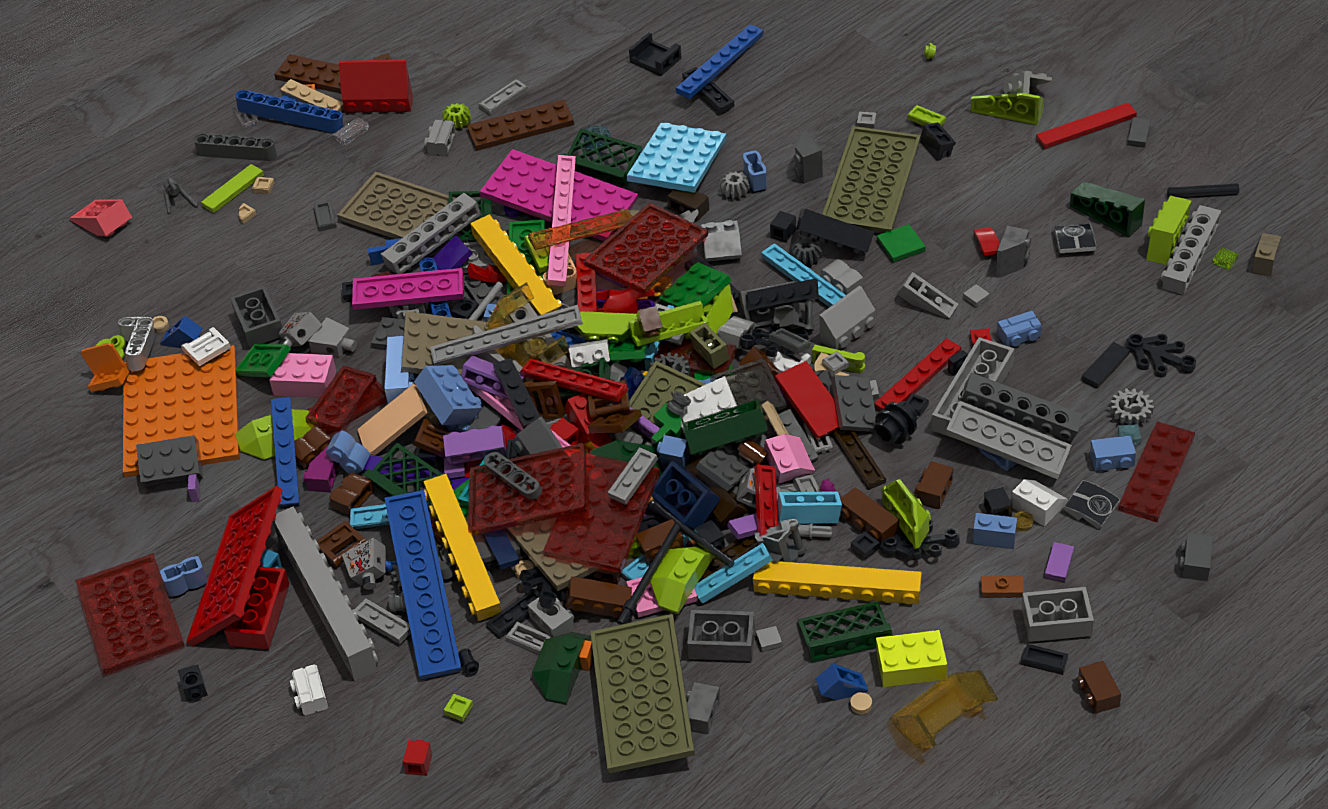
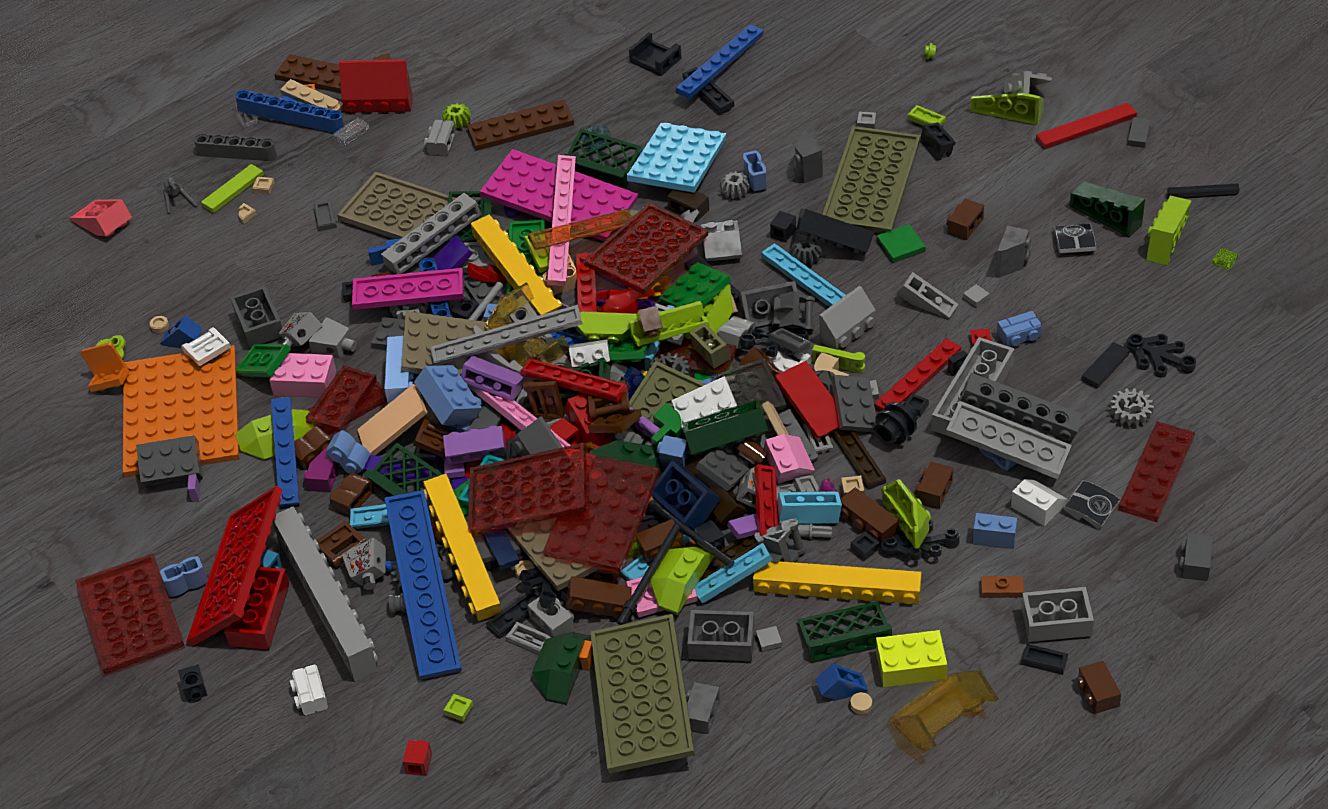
(141, 335): light grey beam -> none
(383, 621): light grey plate -> none
(470, 665): black pin -> none
(503, 97): light grey tile -> none
(515, 473): dark grey beam -> none
(516, 392): black plate -> none
(632, 476): light grey plate -> none
(679, 403): dark grey wheel -> none
(783, 295): black plate -> none
(835, 362): light grey tile -> none
(842, 276): light grey brick -> none
(849, 483): none -> tan plate
(965, 219): none -> reddish brown brick
(987, 240): red slope -> none
(997, 502): black brick -> none
(1024, 521): clear yellow tile -> none
(1059, 562): medium lavender tile -> none
(1112, 453): medium blue brick -> none
(1130, 430): clear light blue plate -> none
(1190, 250): light grey brick -> none
(1266, 254): dark tan slope -> none

